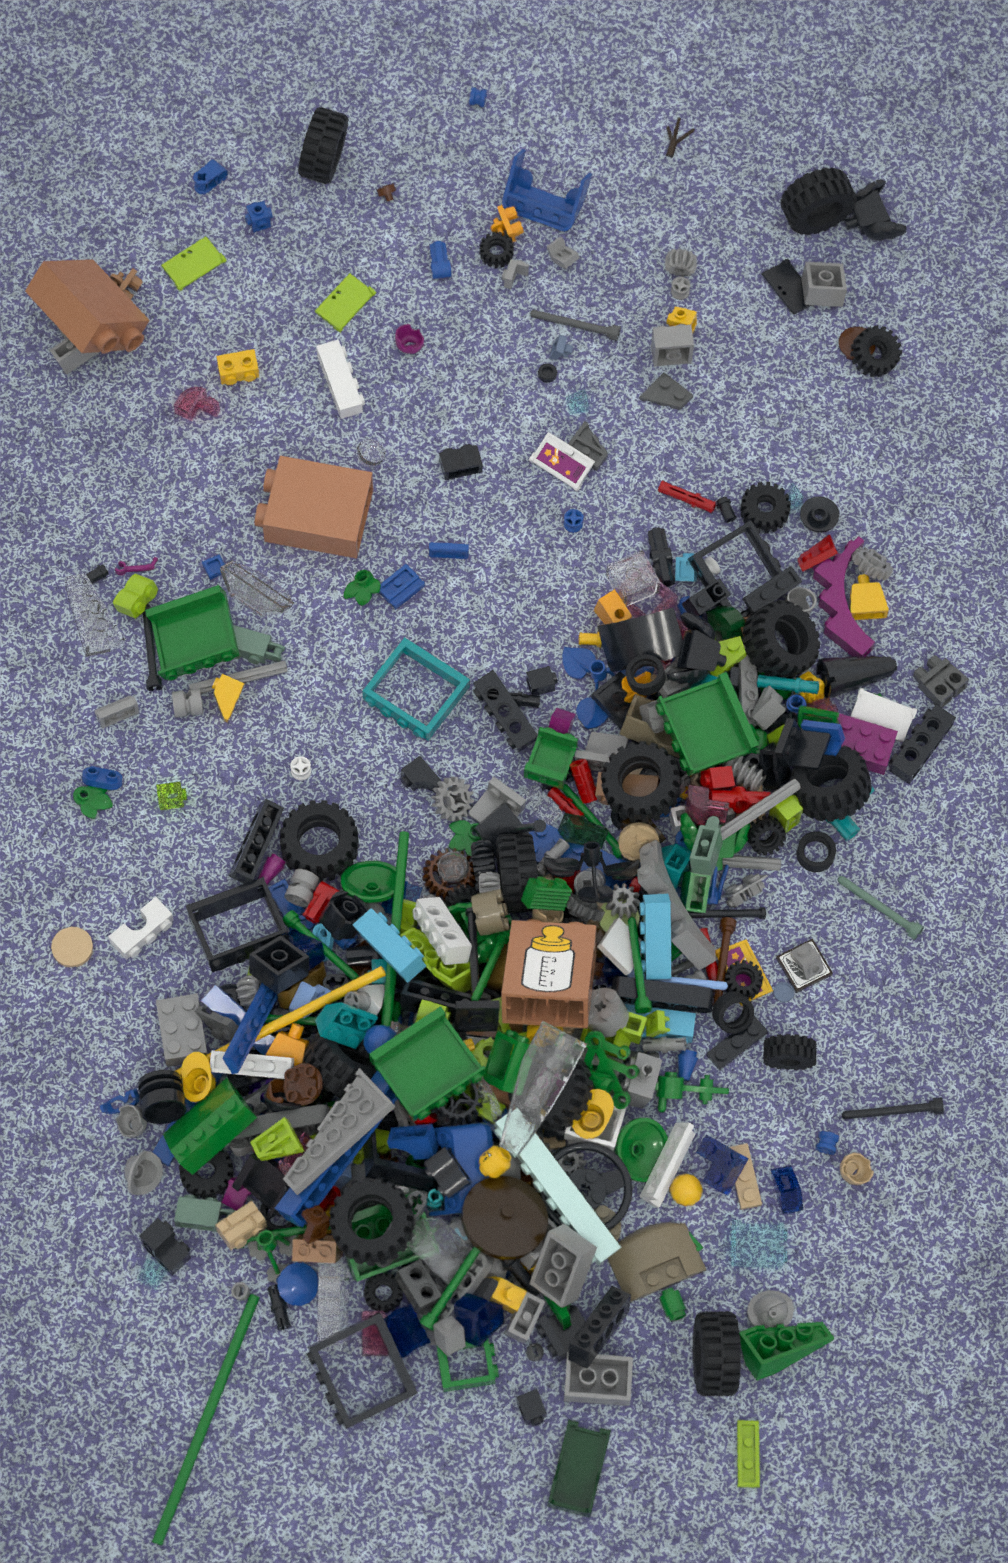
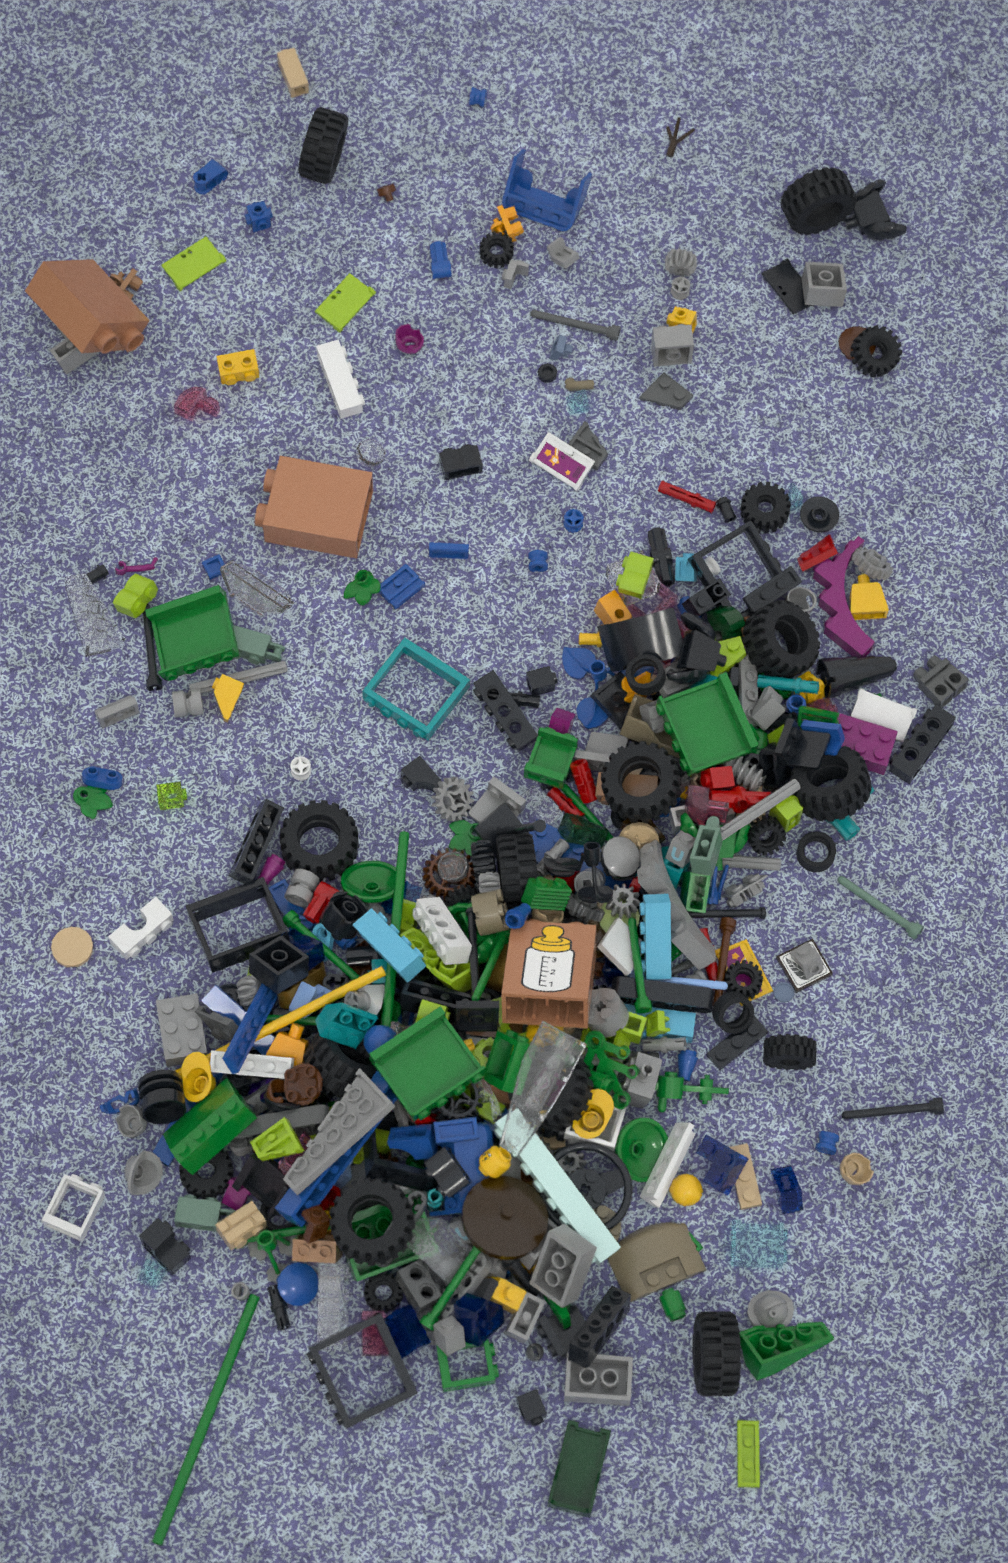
(63, 1226): none -> white window
(292, 72): none -> tan brick
(455, 1131): none -> blue tile
(517, 916): none -> blue cone
(538, 561): none -> blue wheel
(572, 385): none -> dark tan arm
(621, 856): none -> light grey dish
(635, 574): none -> lime brick
(680, 849): none -> light grey brick

